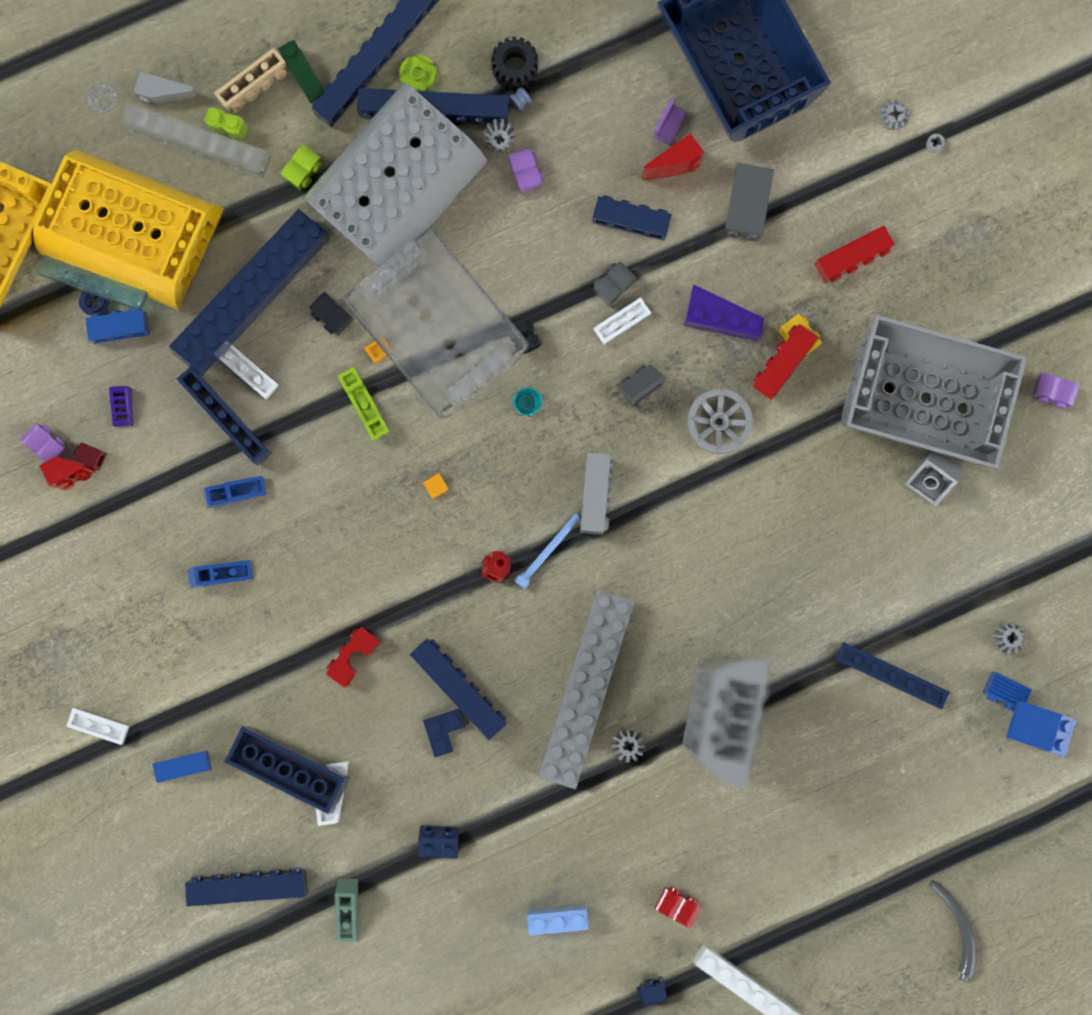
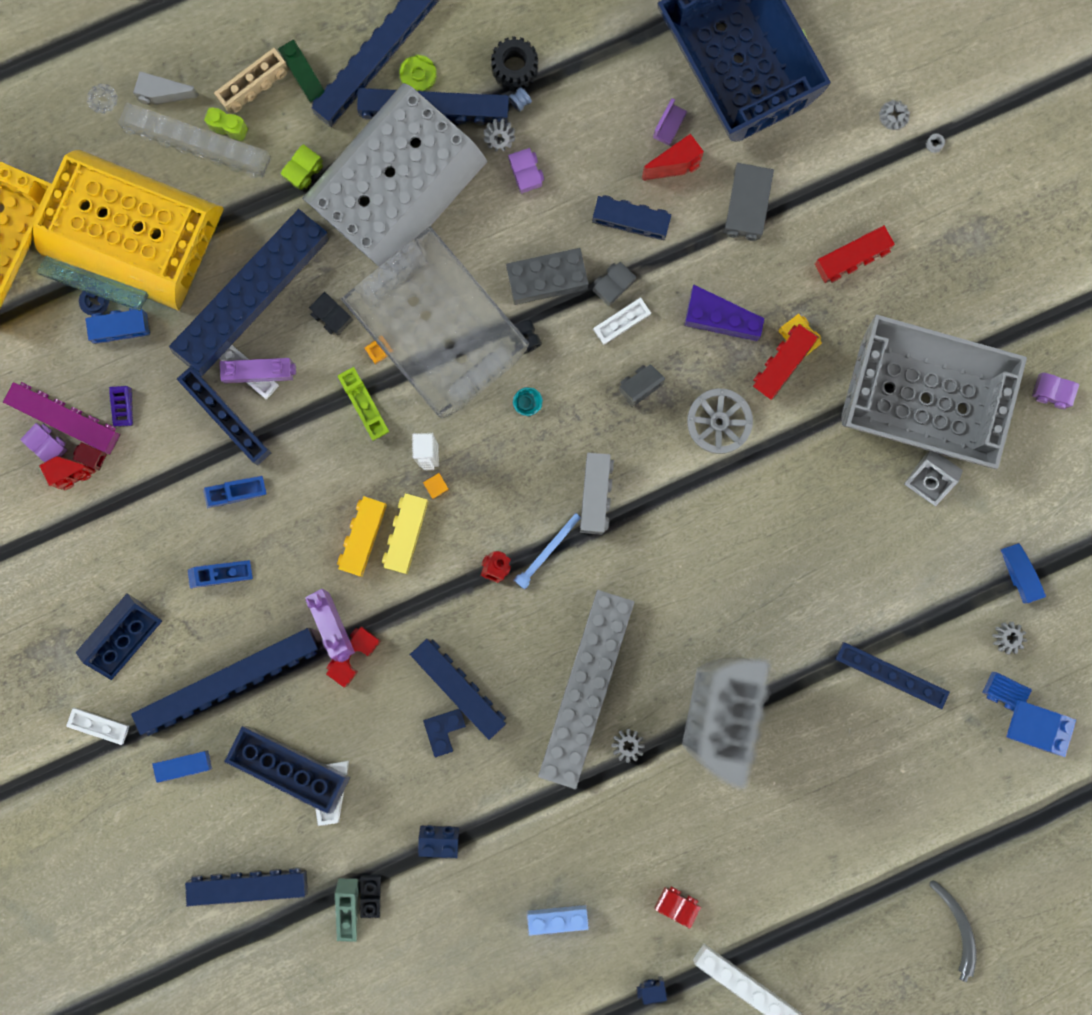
(64, 419): none -> magenta brick
(118, 637): none -> dark blue slope
(225, 681): none -> dark blue brick
(257, 370): none -> medium lavender brick
(330, 625): none -> medium lavender brick
(362, 536): none -> yellow brick
(370, 896): none -> black slope
(406, 533): none -> light yellow brick
(425, 451): none -> white brick
(547, 276): none -> dark grey brick
(1022, 573): none -> blue slope

